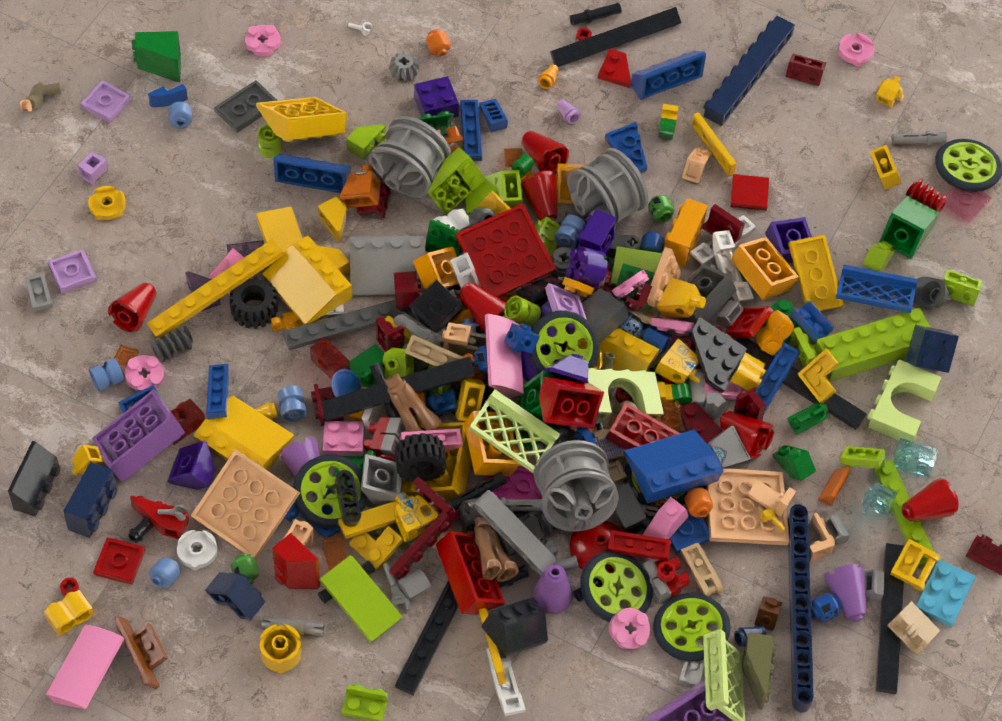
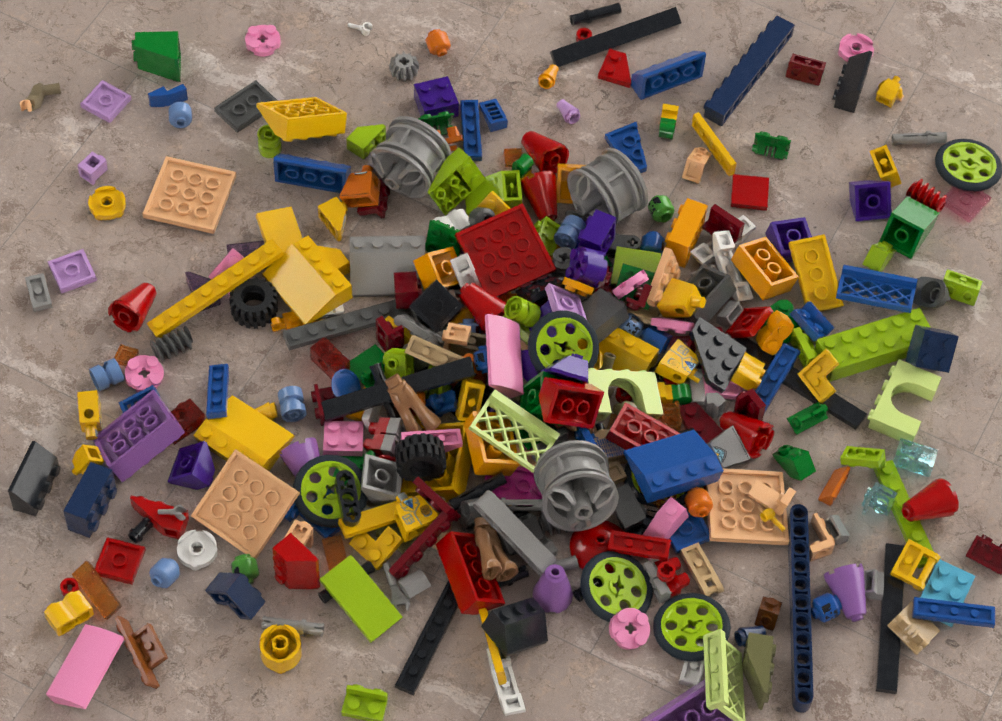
(89, 413): none -> yellow torso
(97, 590): none -> clear orange tile
(189, 195): none -> light nougat plate
(518, 336): blue brick -> none
(764, 139): none -> green hinge
(852, 82): none -> black slope
(870, 199): none -> dark purple slope
(953, 612): none -> blue tile

